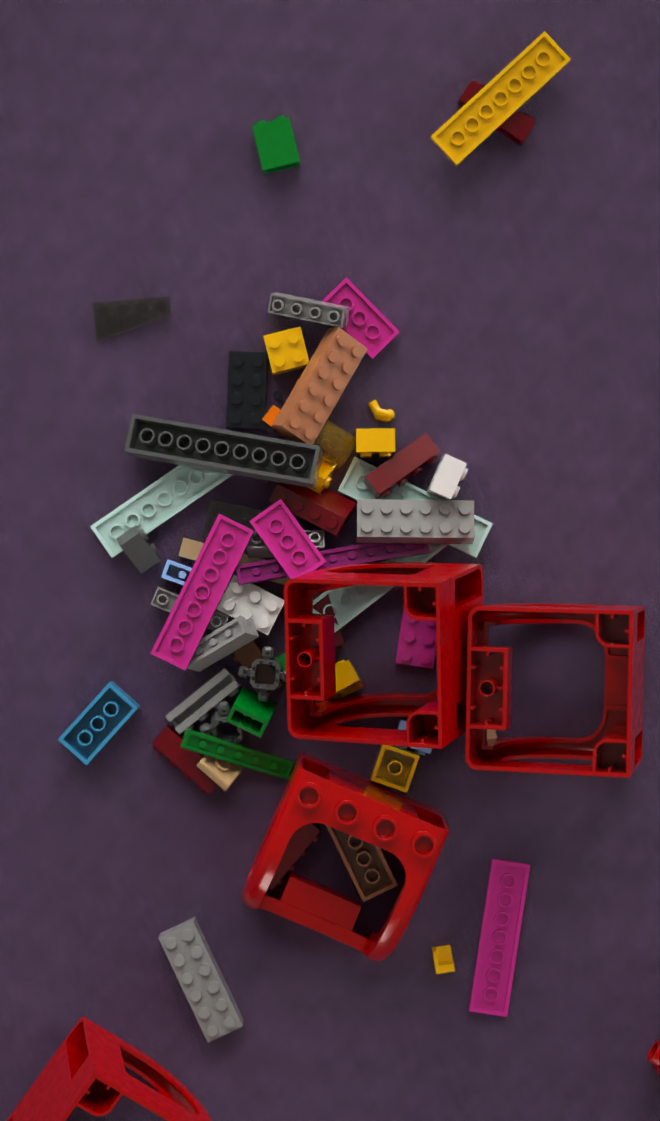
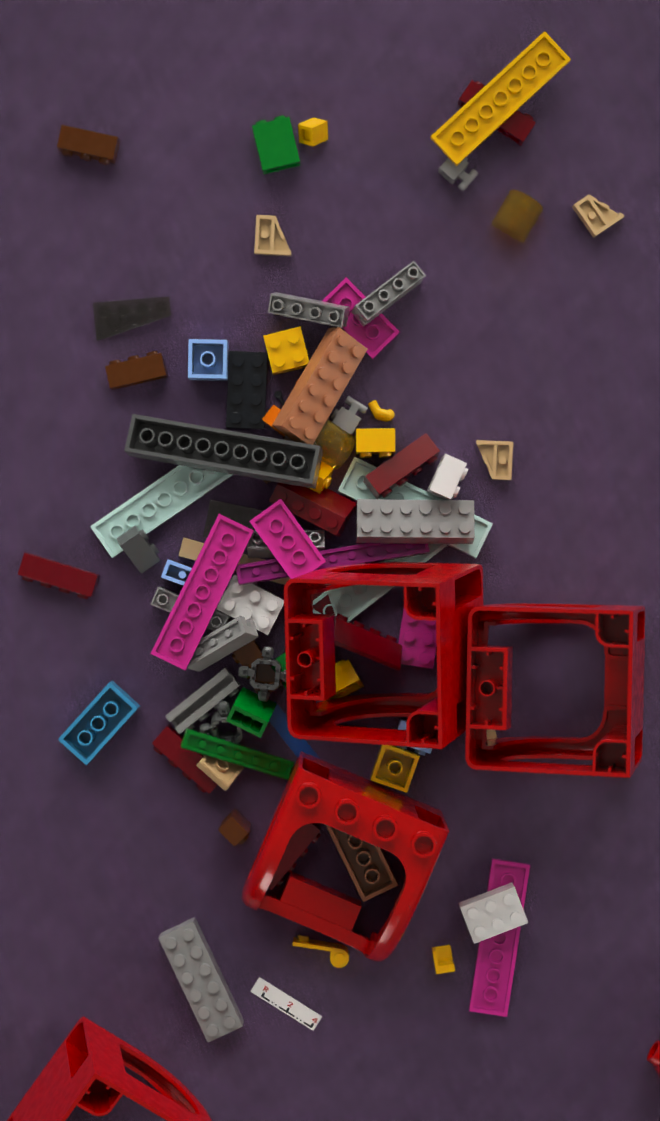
(59, 575): none -> dark red brick
(88, 145): none -> reddish brown brick
(136, 370): none -> reddish brown brick
(208, 359): none -> light blue brick
(235, 828): none -> reddish brown brick
(269, 237): none -> tan wing
(280, 723): none -> blue sticker
(286, 1003): none -> white sticker
(313, 131): none -> yellow panel
(338, 952): none -> yellow door
(346, 418): none -> light grey brick
(367, 642): none -> dark red slope
(388, 293): none -> light grey brick
(452, 173): none -> light grey brick
(493, 912): none -> white brick
(498, 458): none -> tan wing
(517, 215): none -> clear yellow brick
(596, 215): none -> tan wing

